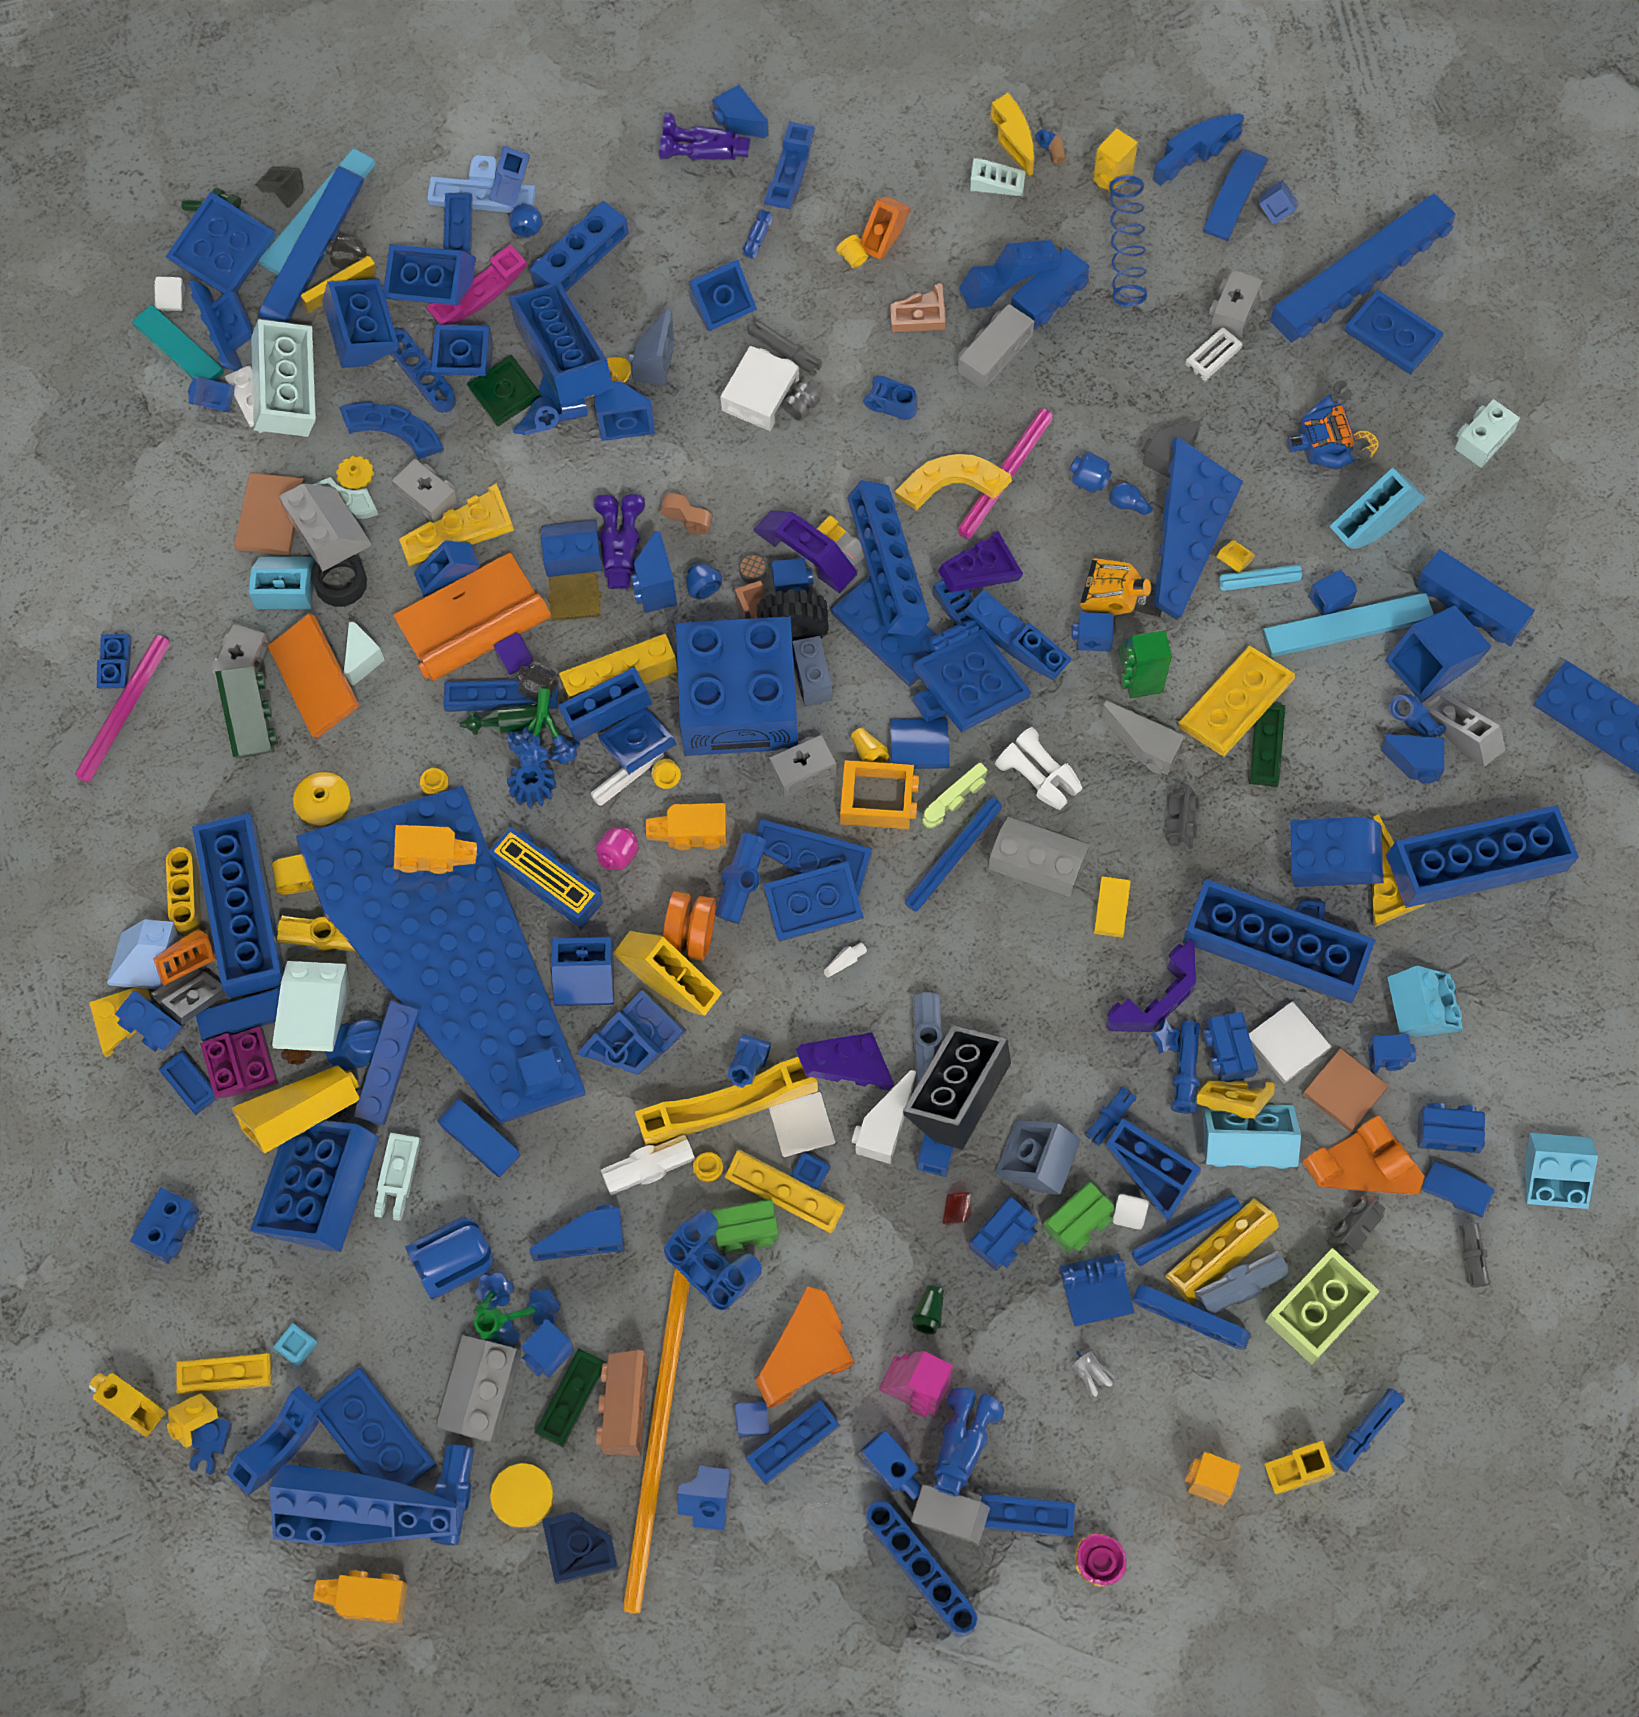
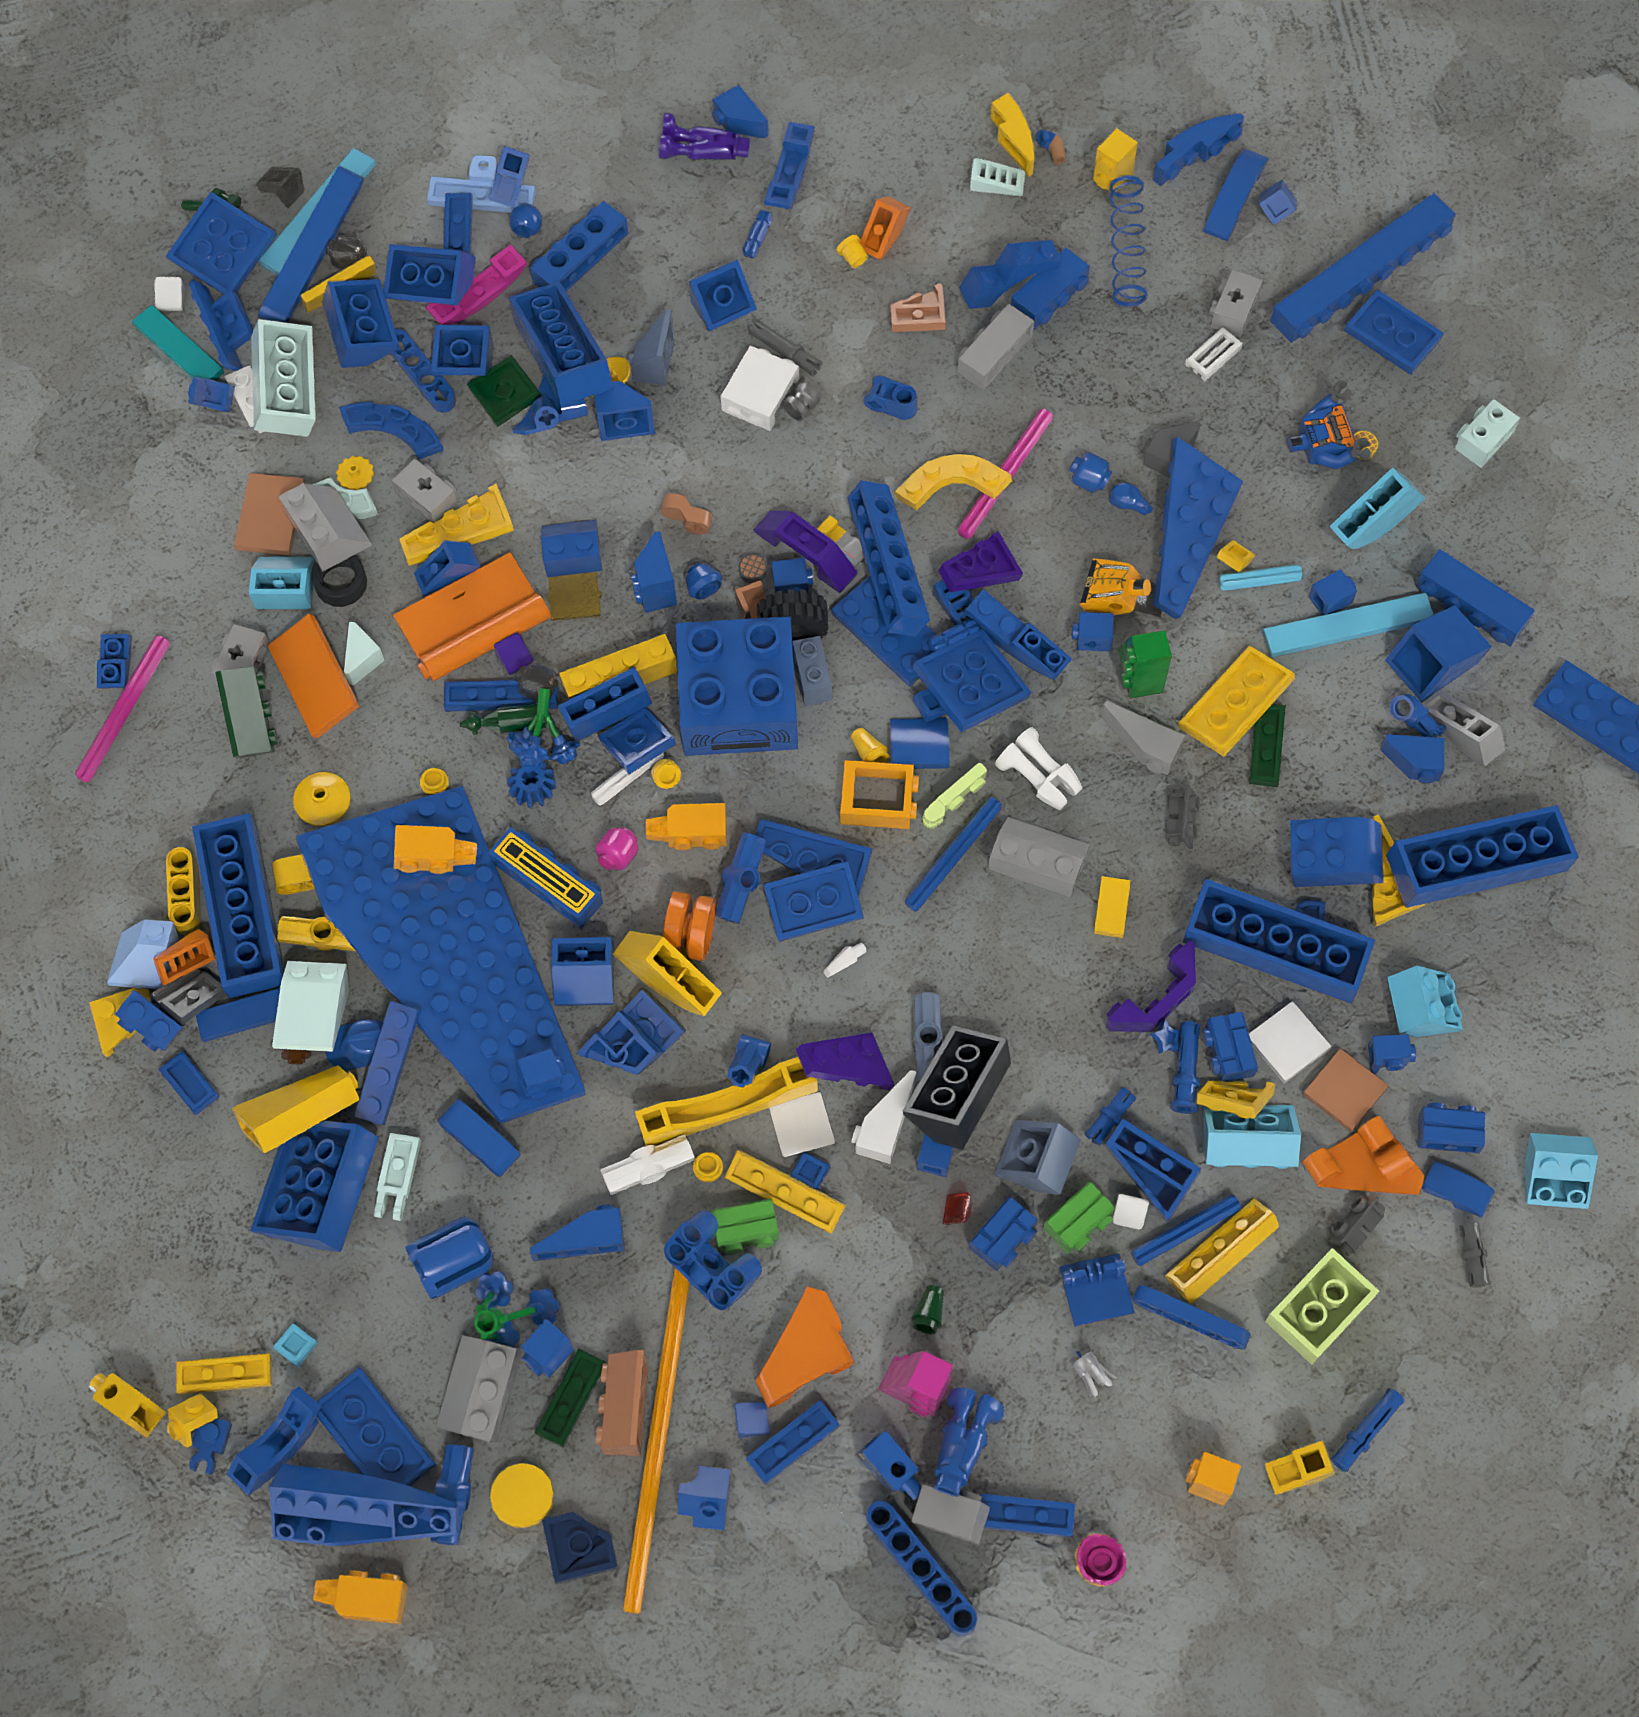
(165, 1226): blue brick -> none
(238, 1063): magenta slope -> none
(619, 548): dark purple piece -> none
(792, 775): light grey brick -> none
(1242, 1283): sand blue piece -> none

